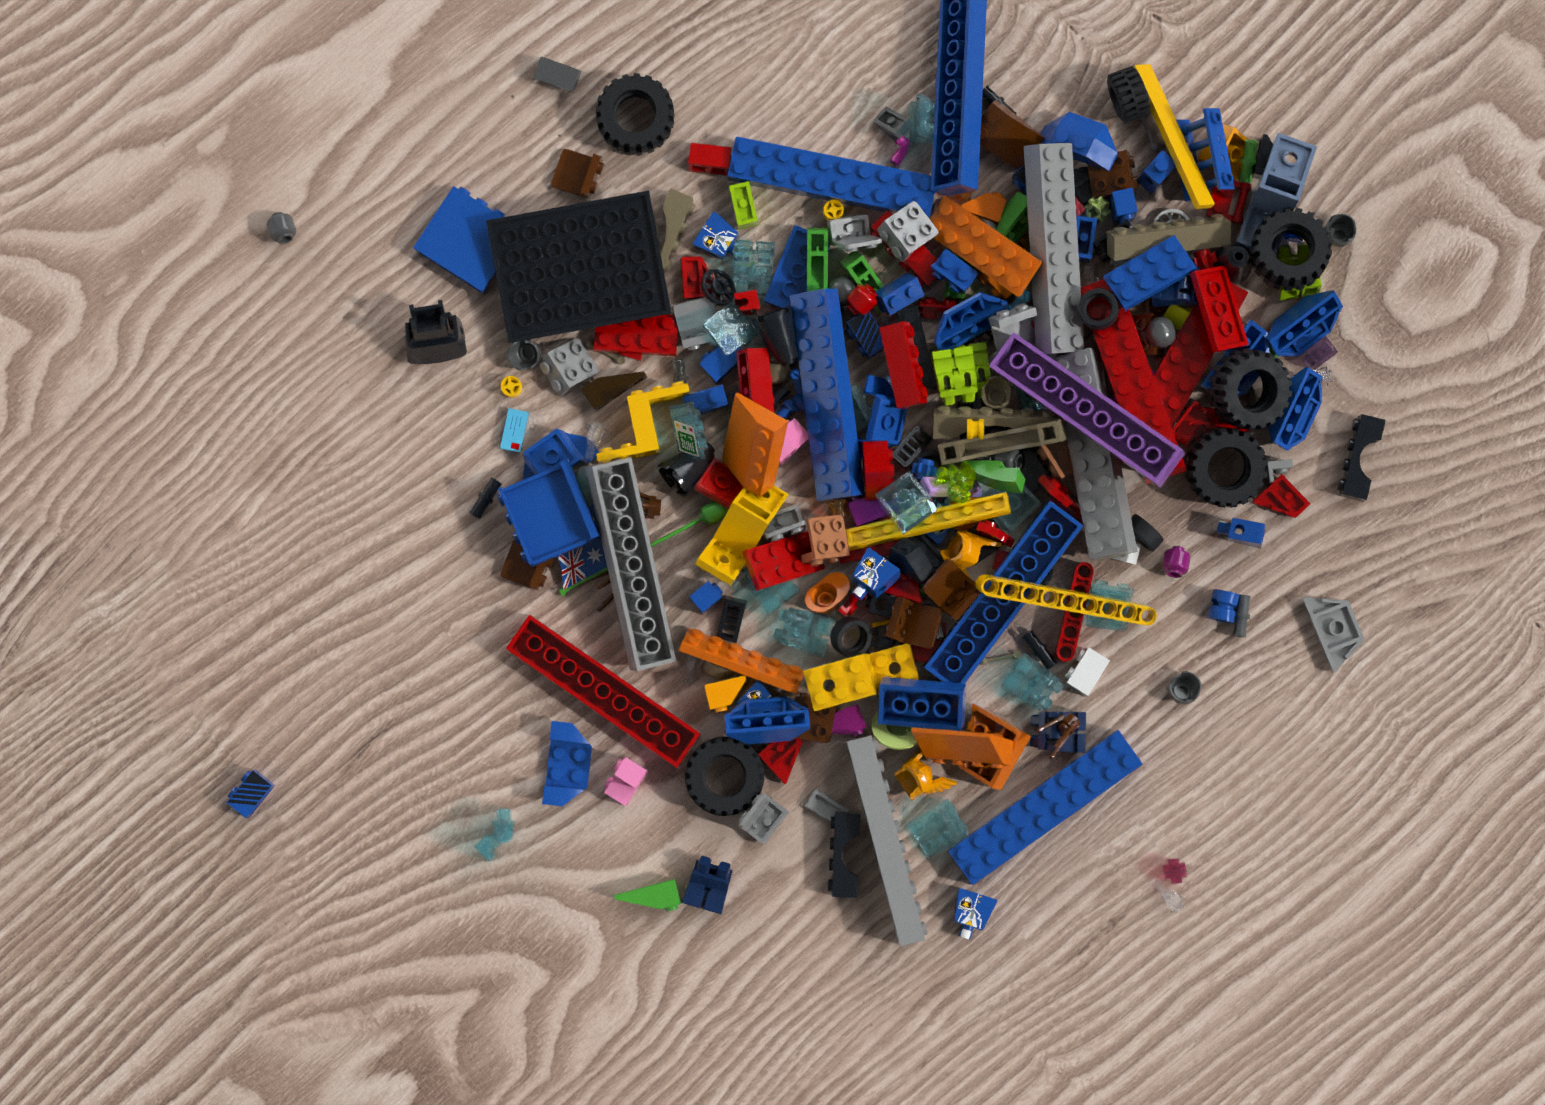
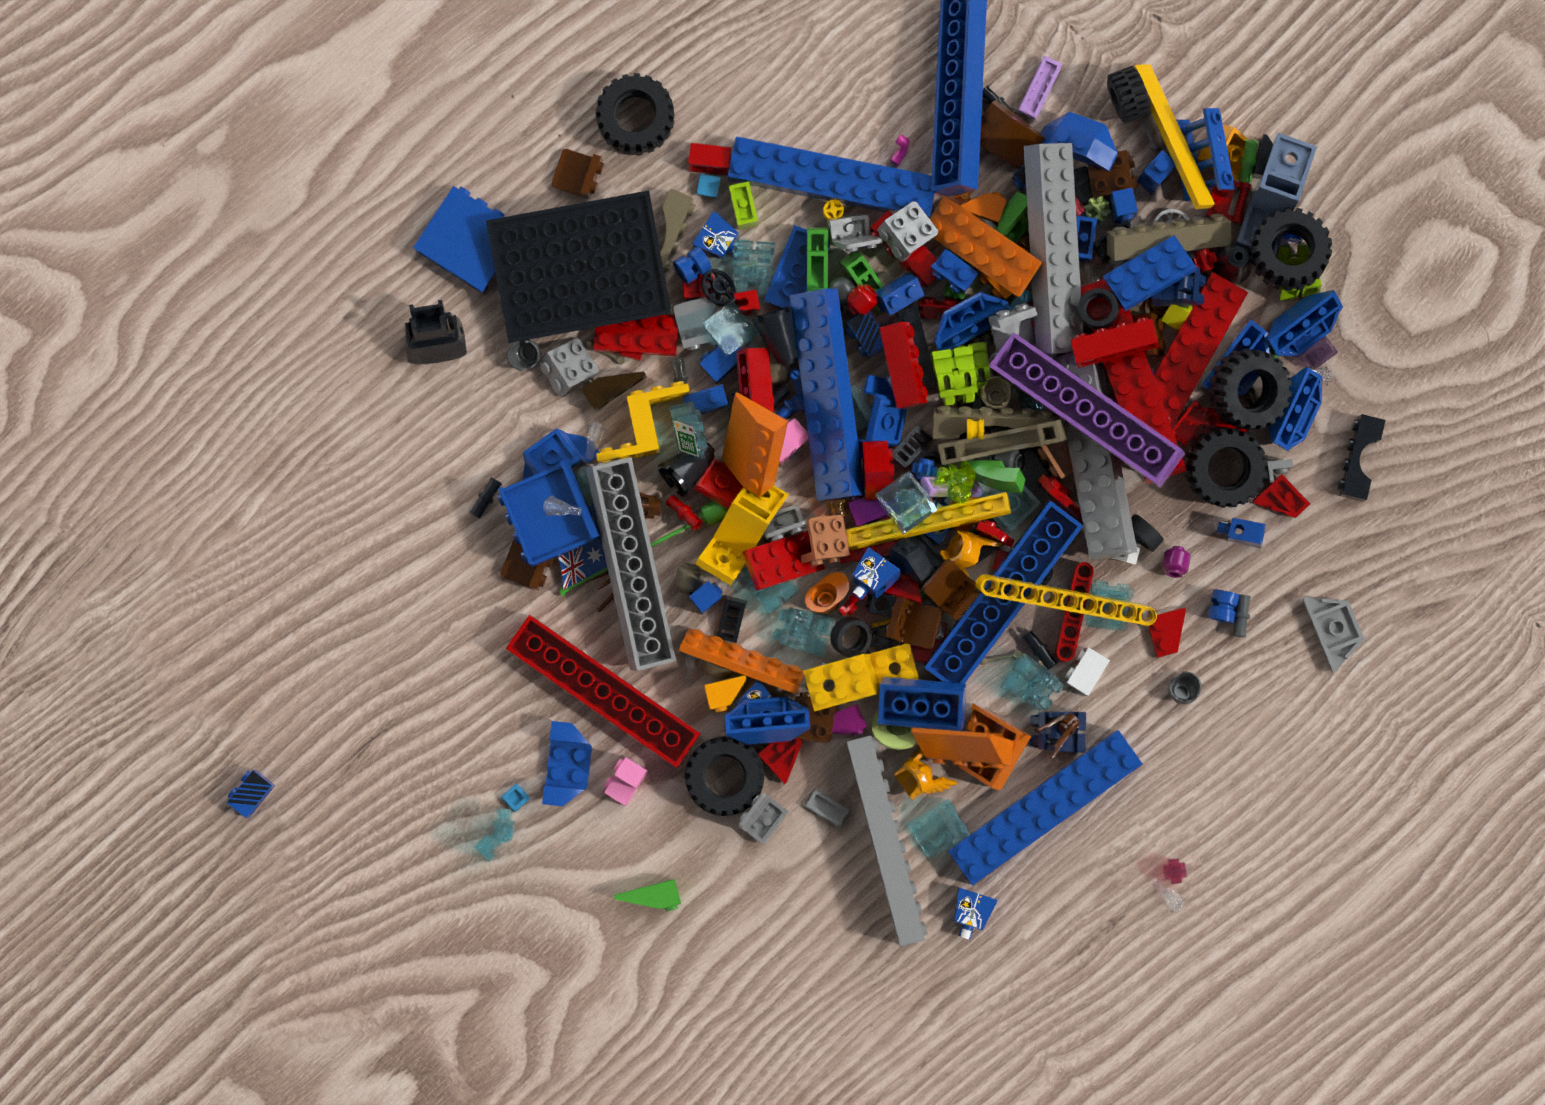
(281, 227): dark grey head -> none
(514, 386): yellow wheel -> none
(514, 430): medium azure tile -> none
(515, 797): none -> dark azure tile
(555, 506): none -> clear cone
(557, 74): dark grey hinge -> none
(684, 512): none -> red pin
(688, 578): none -> dark tan head
(692, 265): none -> blue wheel
(708, 186): none -> dark azure tile
(712, 878): dark blue hips -> none
(843, 882): black arch -> none
(892, 123): dark grey slope -> none
(922, 117): clear light blue bracket -> none
(1039, 87): none -> lavender plate
(1114, 343): none -> red brick
(1161, 332): dark grey hair -> none
(1167, 632): none -> red wing
(1219, 309): red plate -> none
(1341, 229): dark grey hair -> none

